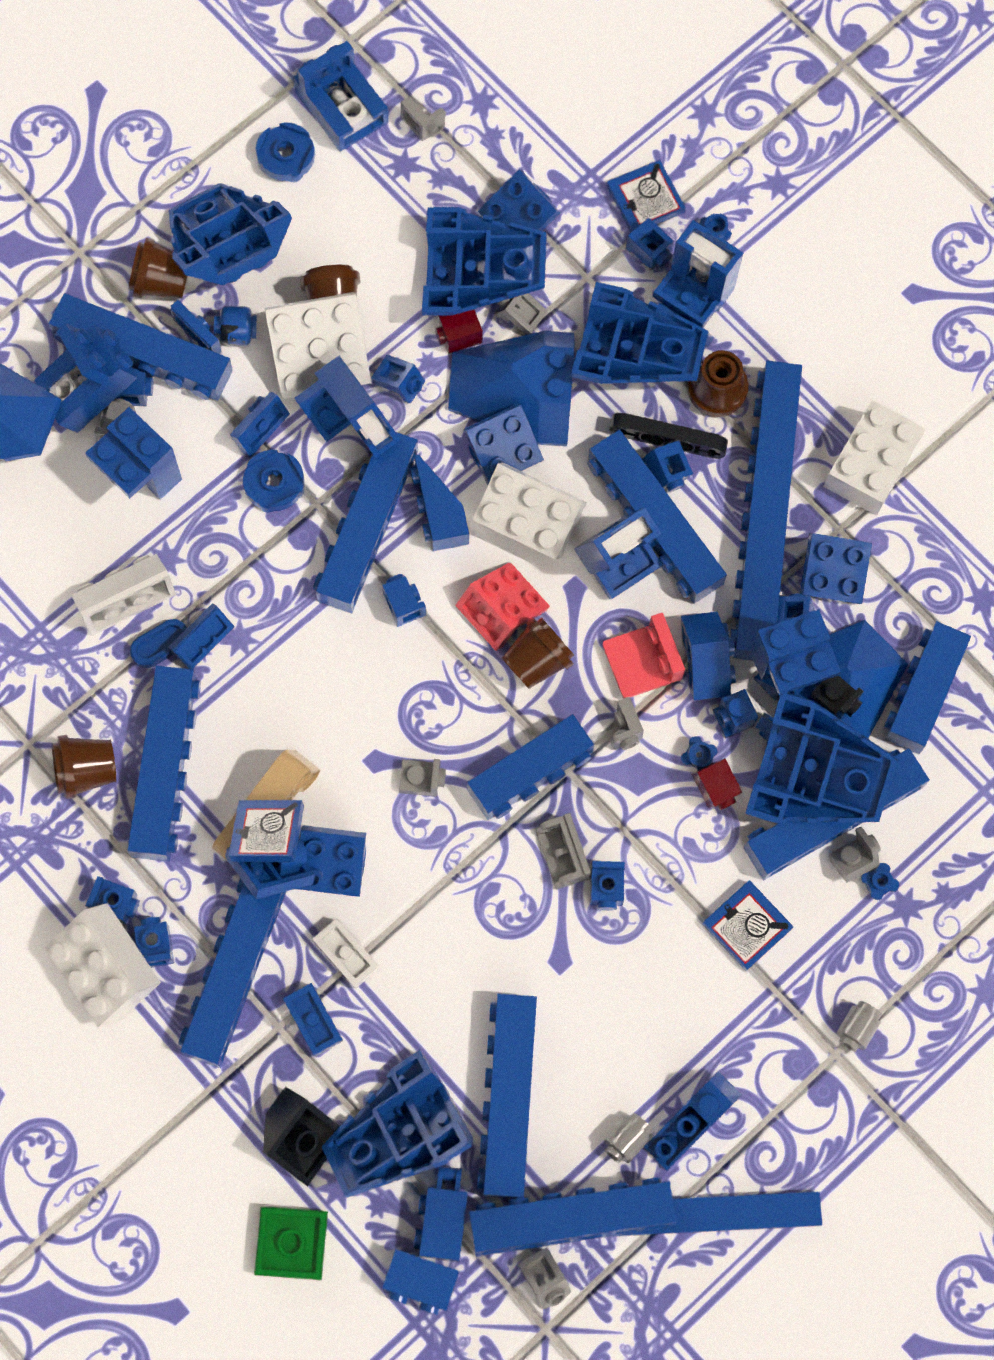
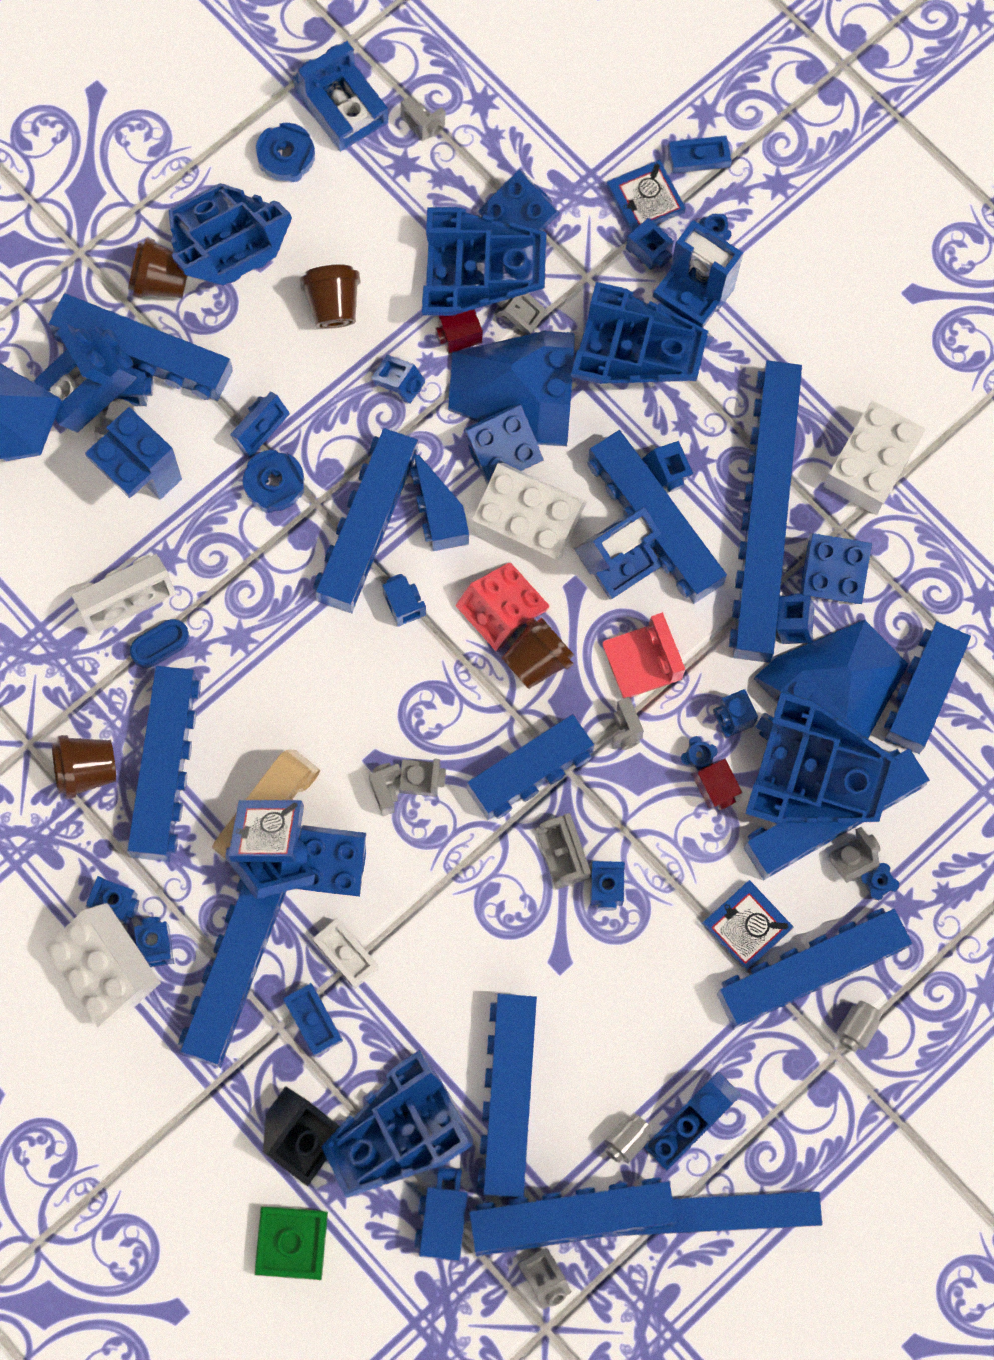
(195, 327): blue plate -> none
(201, 636): blue plate -> none
(236, 325): blue head -> none
(312, 335): white plate -> none
(342, 401): blue brick -> none
(385, 794): none -> light grey bracket
(420, 1281): blue brick -> none
(664, 433): black beam -> none
(699, 154): none -> blue plate
(708, 655): blue brick -> none
(719, 395): reddish brown piece -> none
(795, 653): blue brick -> none
(813, 968): none -> blue brick
(837, 696): black bracket -> none

